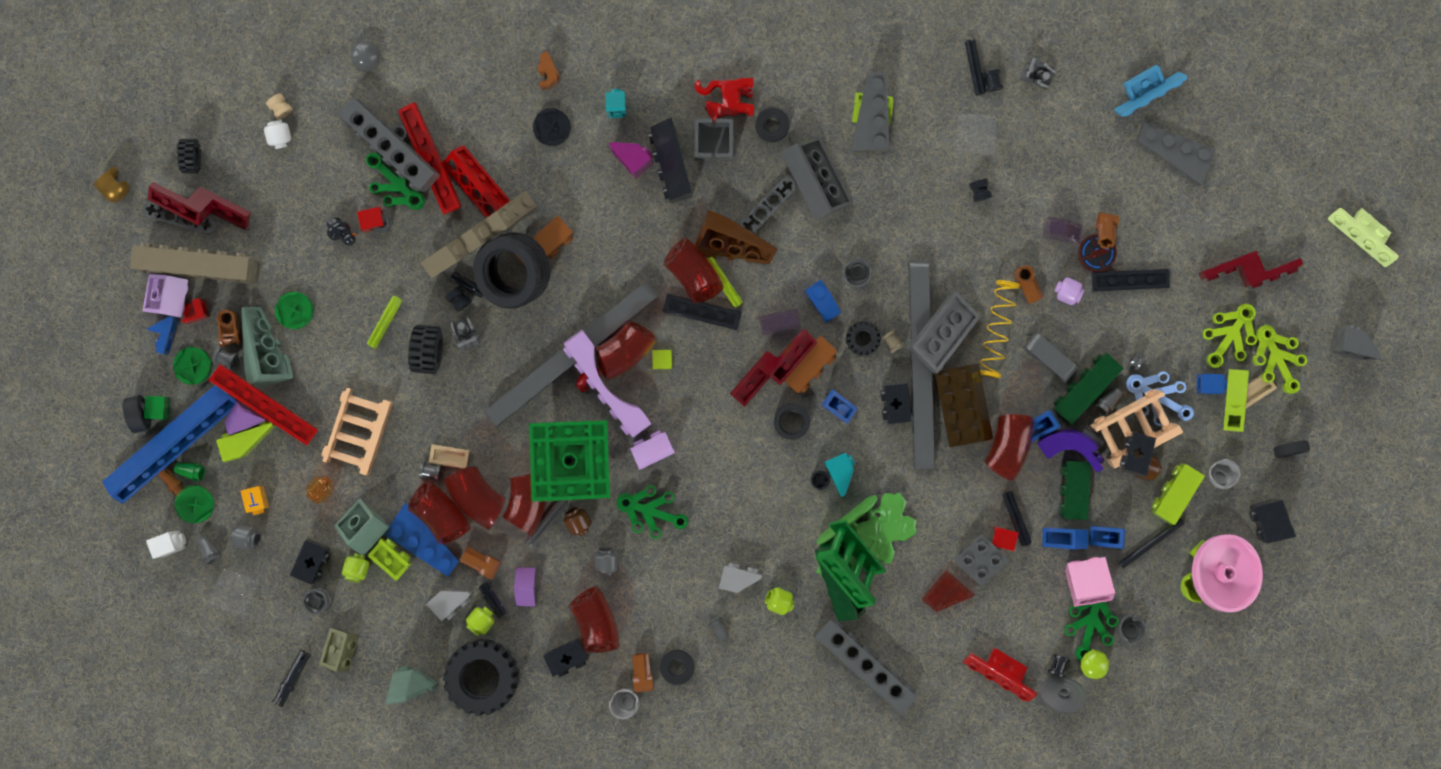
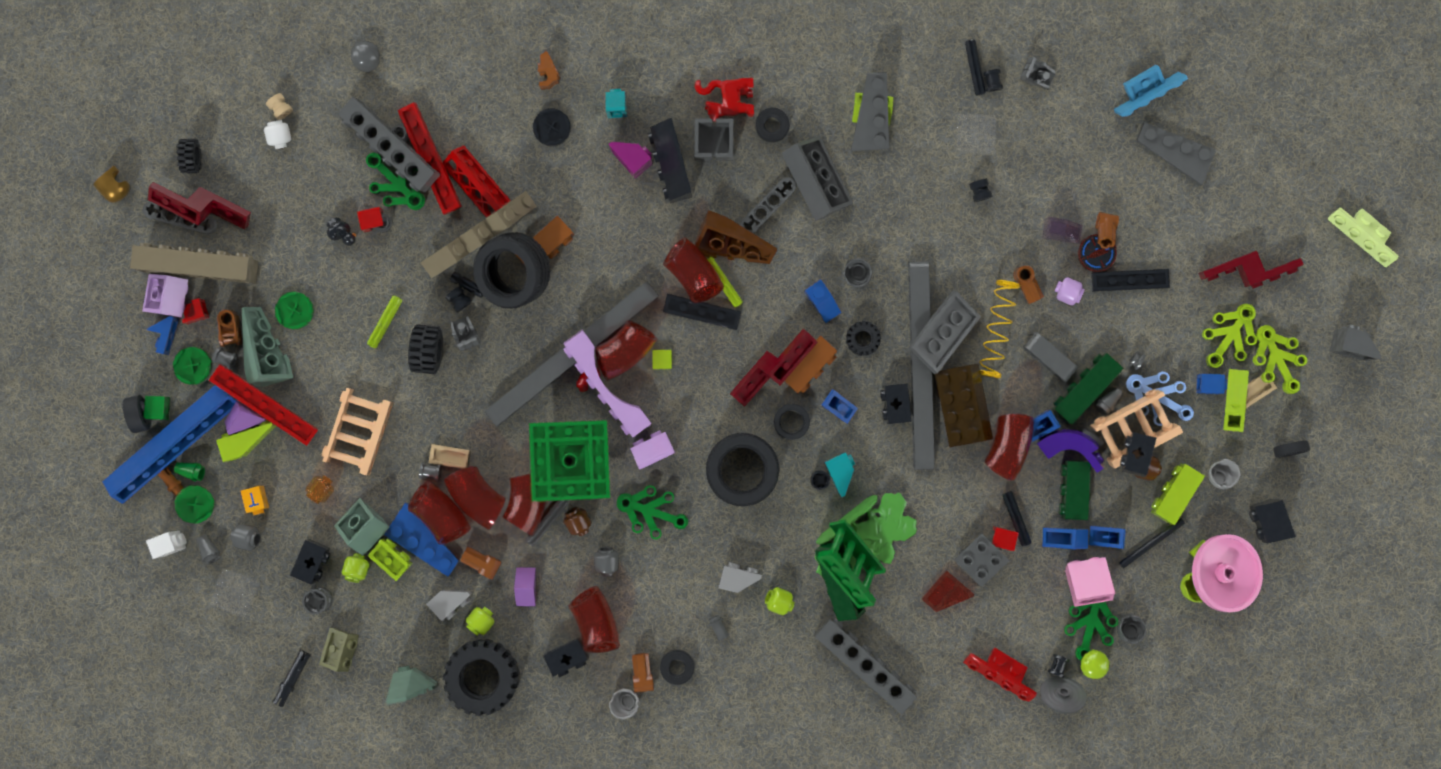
(492, 599): black axle -> none
(768, 481): none -> black tyre
(780, 322): clear purple slope -> none
(893, 341): dark tan bush -> none

